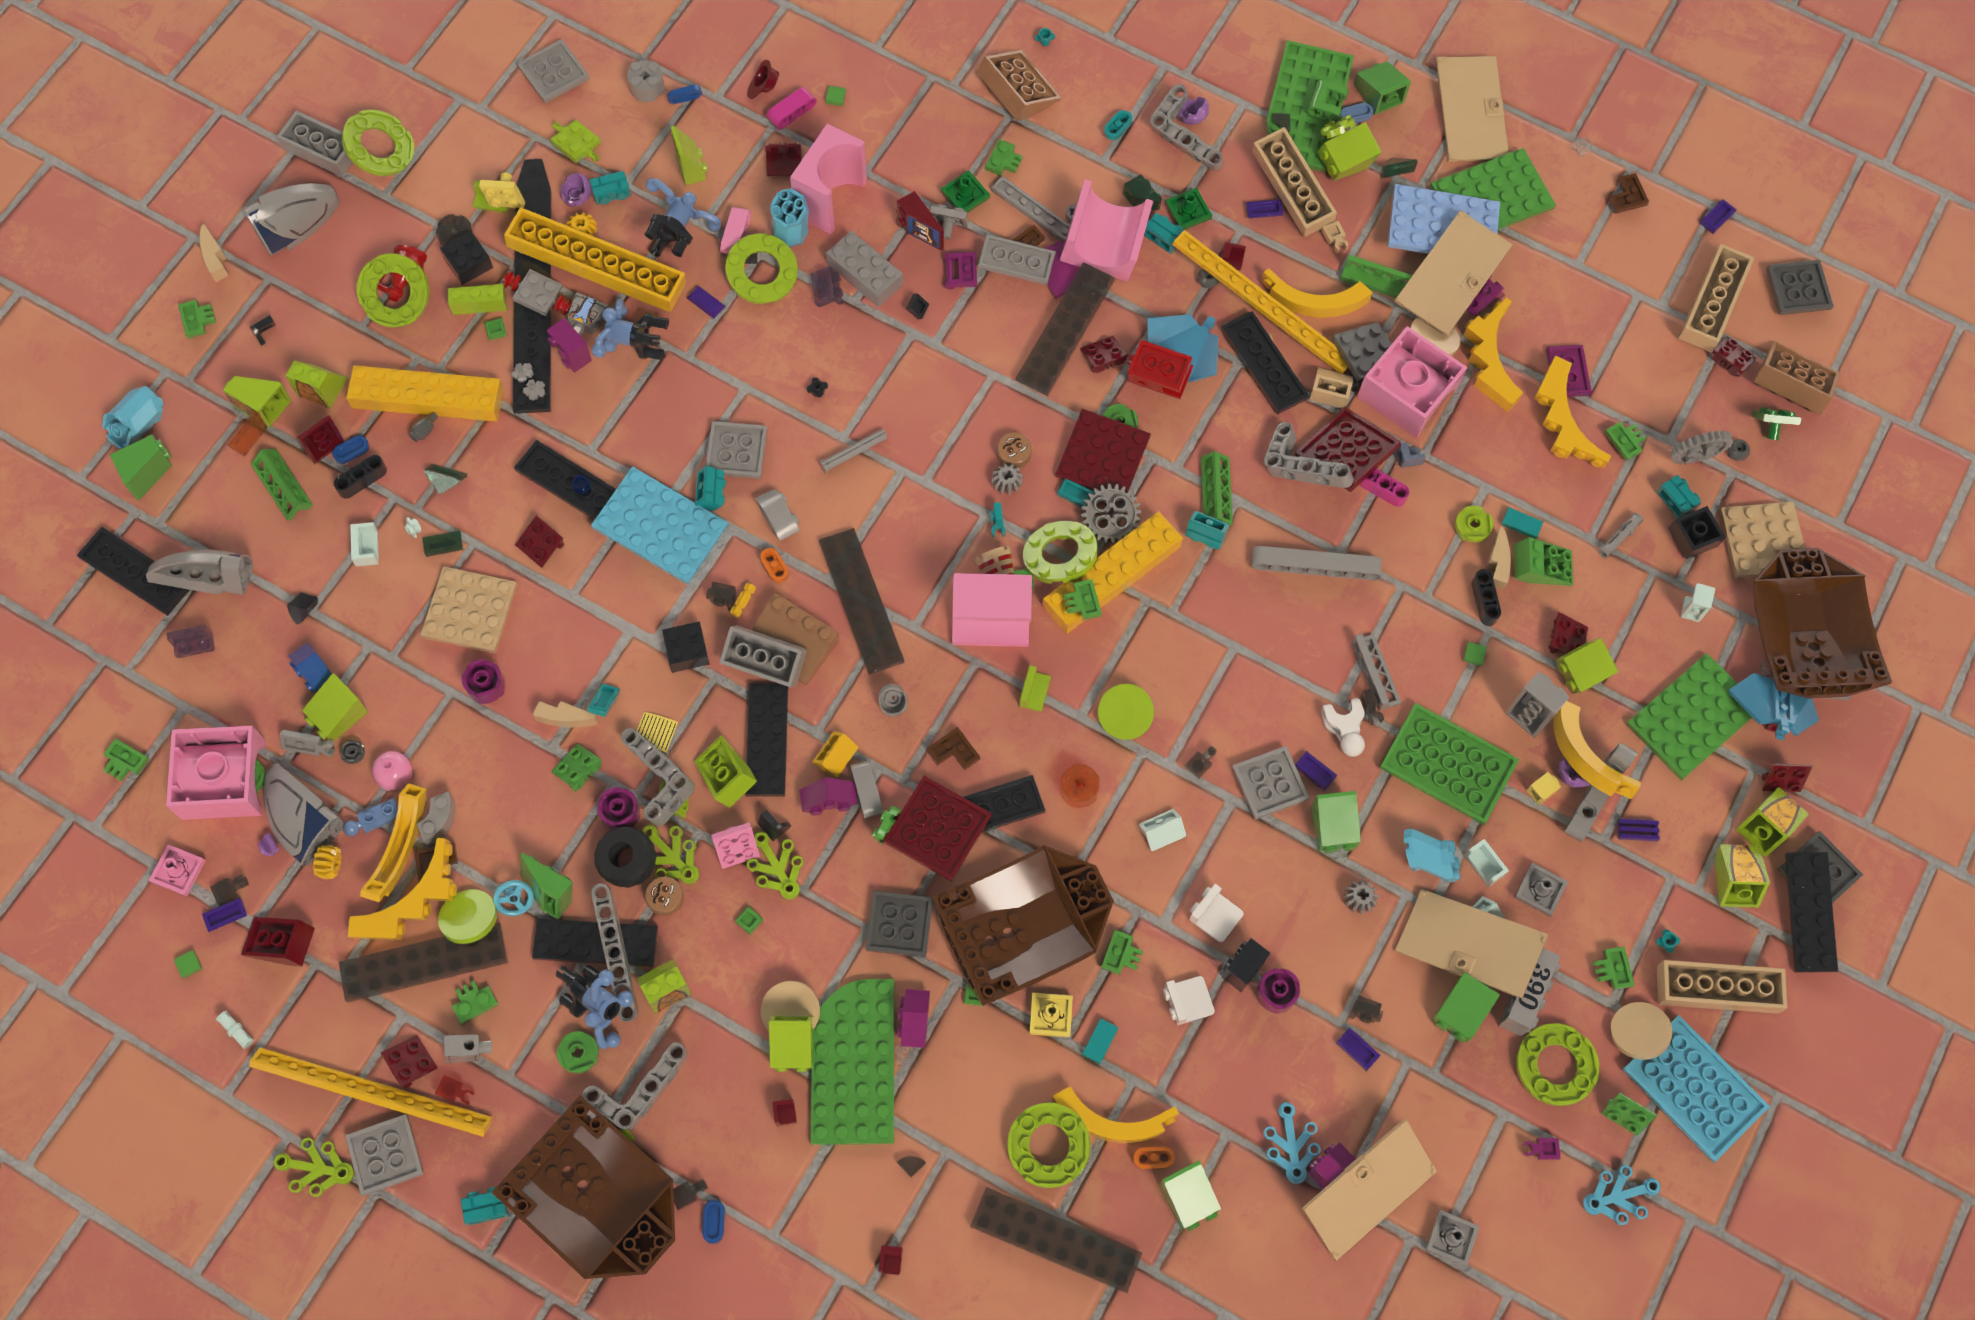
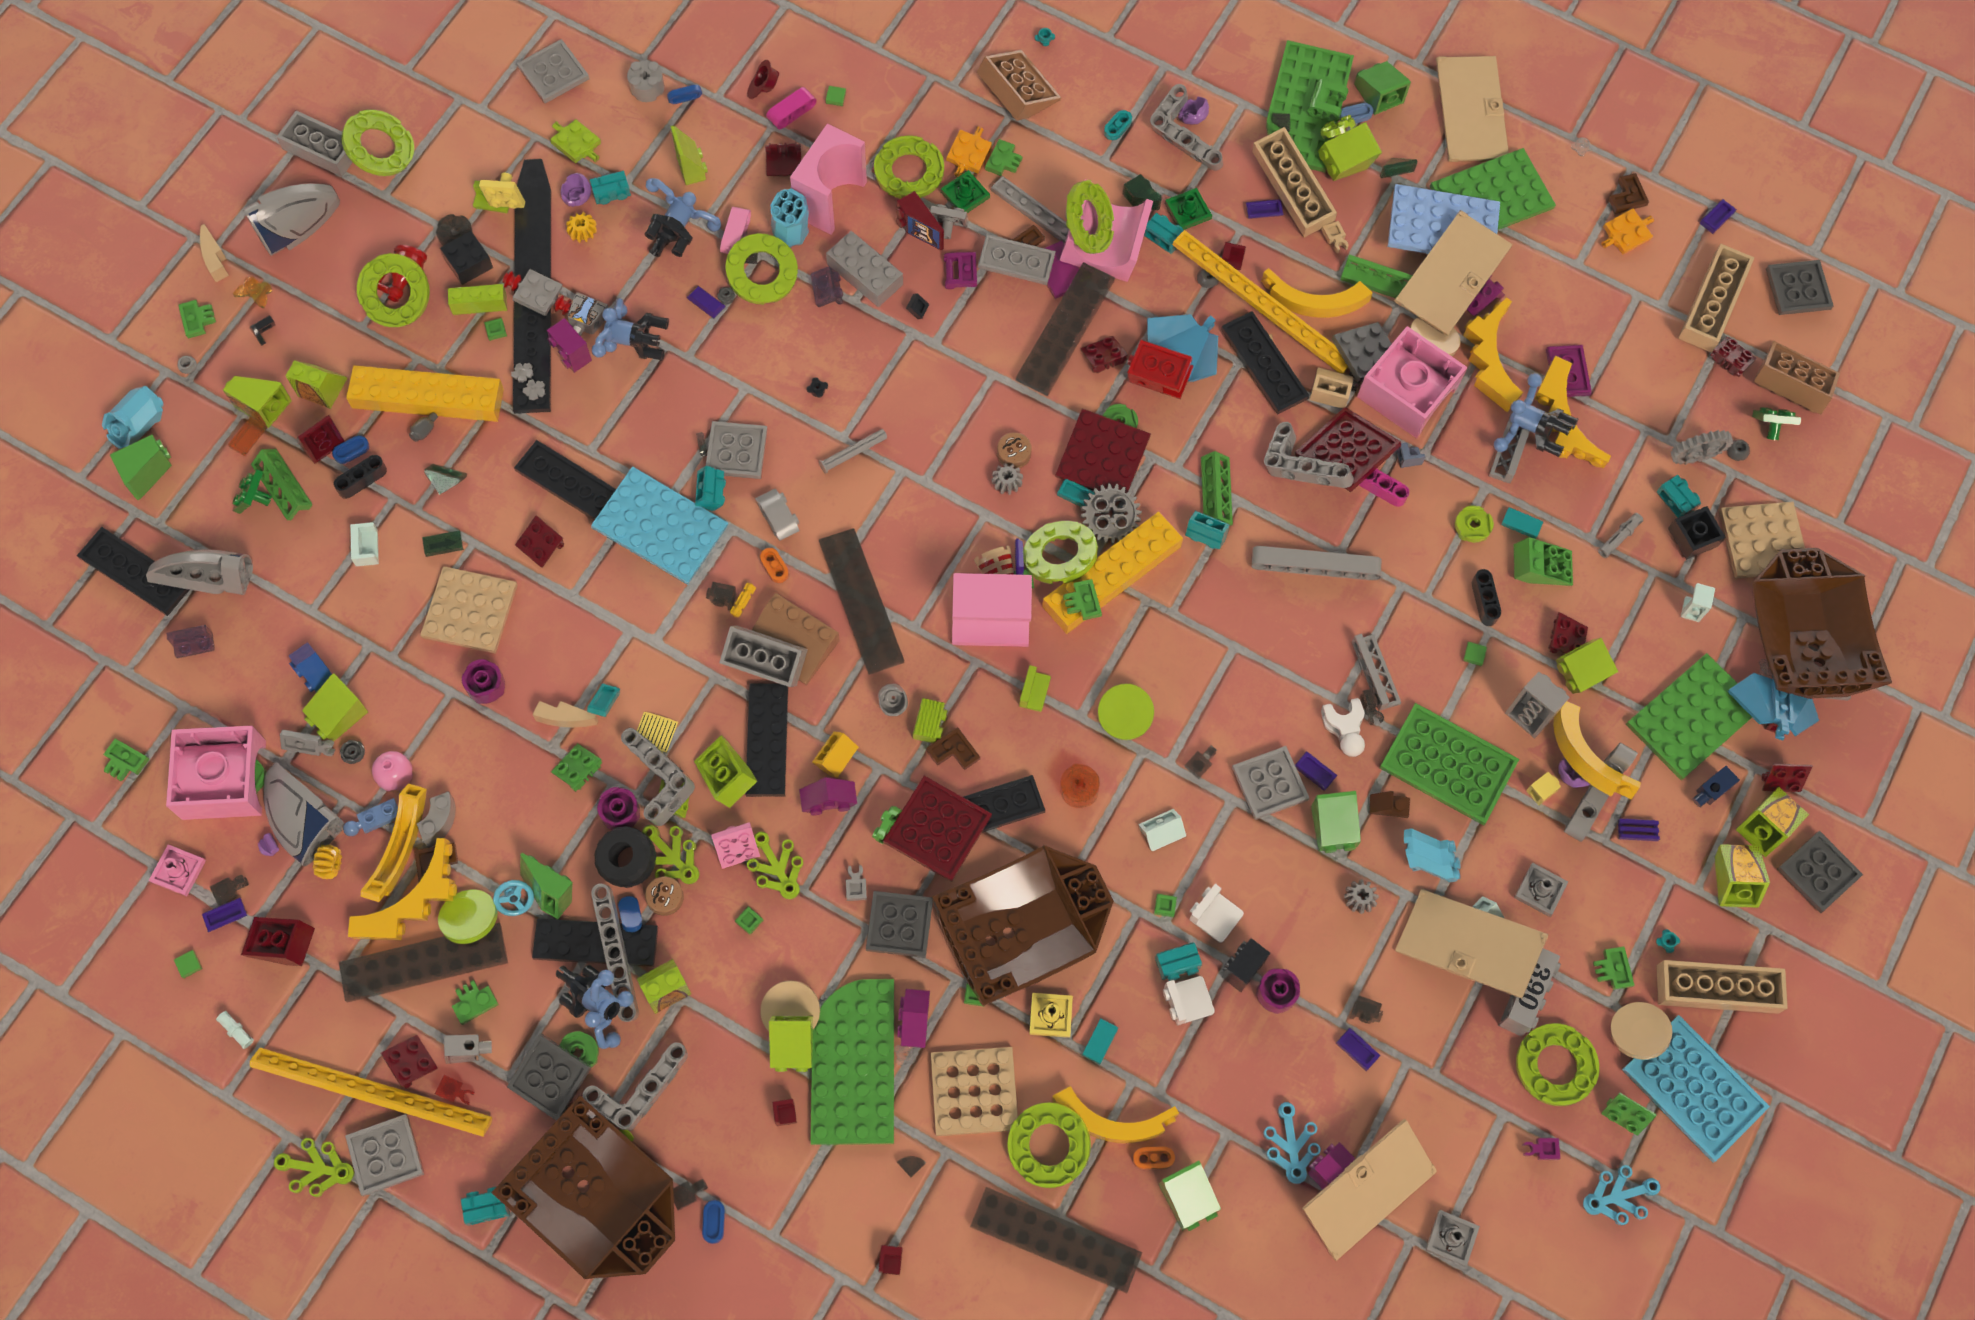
(185, 360): none -> light grey plate
(249, 492): none -> green plate
(255, 290): none -> clear yellow animal
(301, 607): black tile -> none
(412, 527): light aqua plate -> none
(549, 1077): none -> dark grey plate
(581, 484): clear blue plate -> none
(595, 259): yellow brick -> none
(630, 914): none -> blue tile
(685, 647): black brick -> none
(701, 443): none -> clear smoke tile
(726, 299): none -> dark grey plate
(771, 826): black tile -> none
(856, 887): none -> light grey plate
(866, 789): light grey beam -> none
(908, 146): none -> lime plate
(929, 721): none -> lime brick
(969, 151): none -> light orange plate
(983, 1080): none -> tan piece
(997, 516): teal plate -> none
(1019, 560): none -> dark purple tile
(1097, 196): none -> lime plate
(1121, 953): bright green hinge -> none
(1165, 905): none -> bright green tile
(1178, 961): none -> teal brick
(1389, 805): none -> reddish brown slope
(1465, 1008): bright green slope -> none
(1486, 863): light aqua panel -> none
(1500, 559): tan slope -> none
(1515, 455): none -> light grey fence
(1536, 421): none -> wheel
(1625, 440): bright green hinge -> none
(1627, 231): none -> light orange plate
(1719, 783): none -> dark blue torso
(1811, 912): black plate -> none

